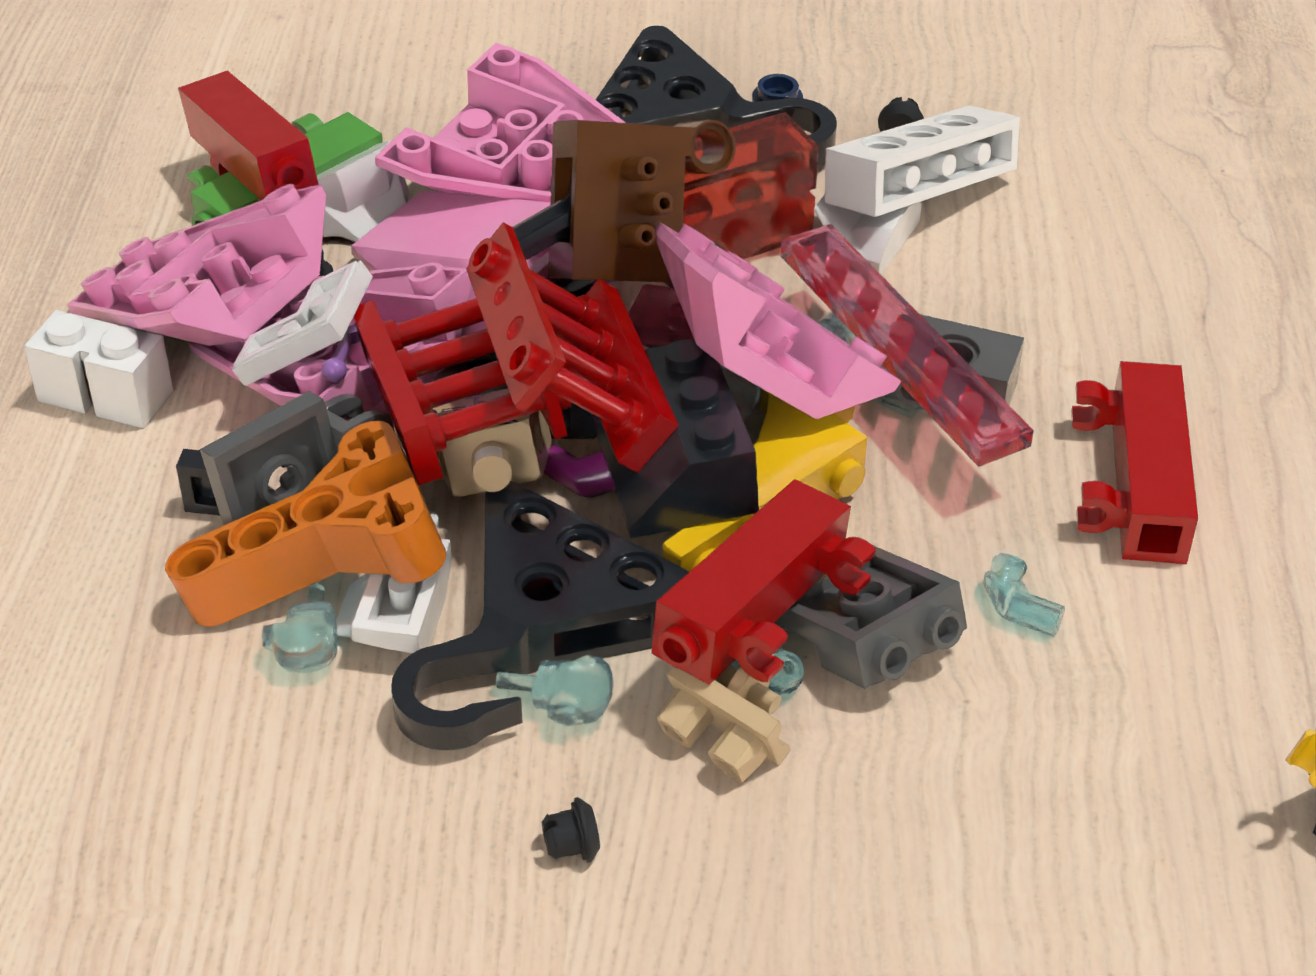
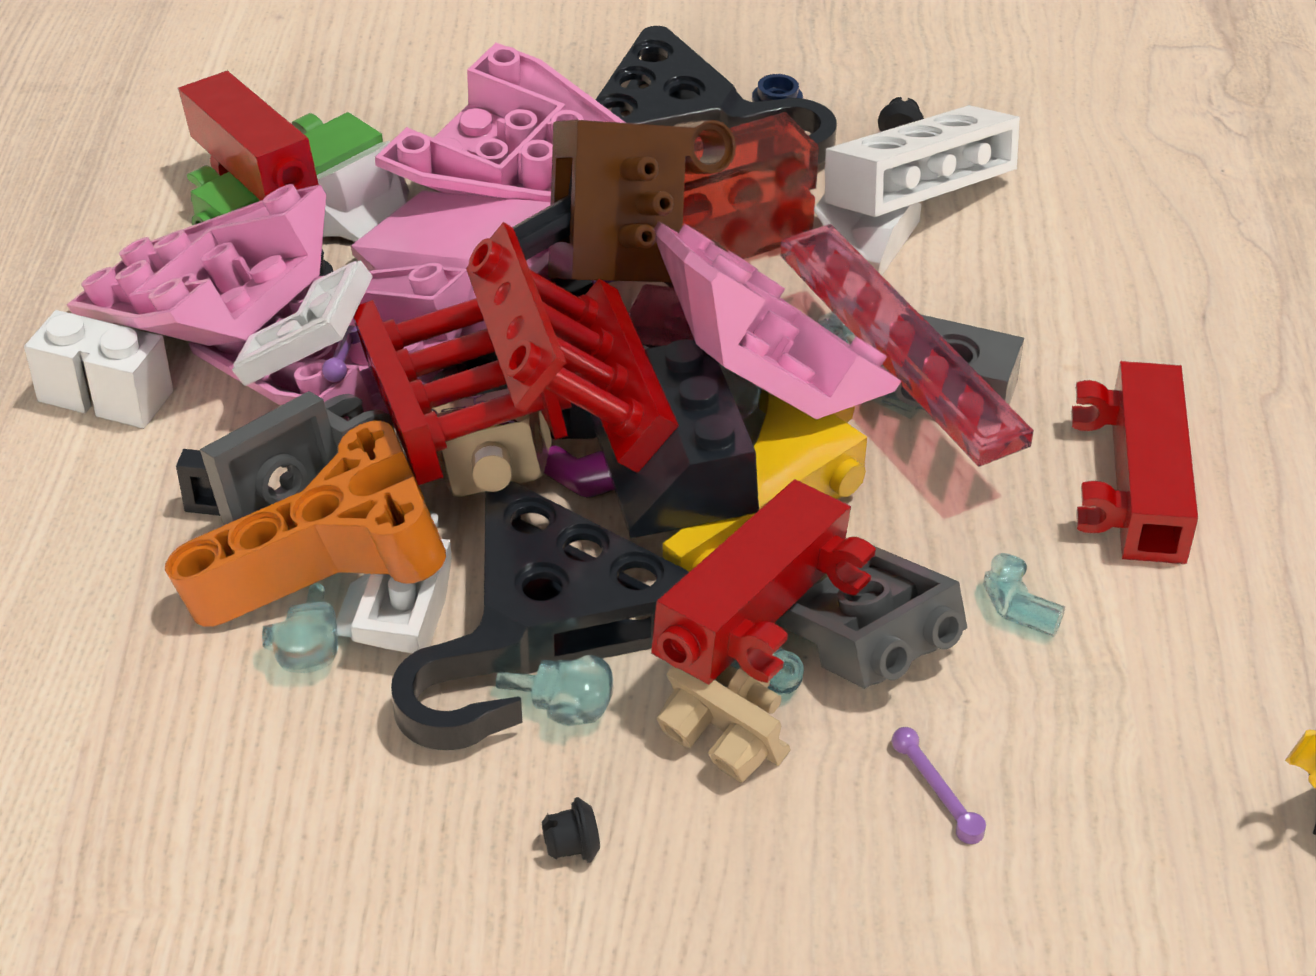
(970, 825): none -> medium lavender hinge

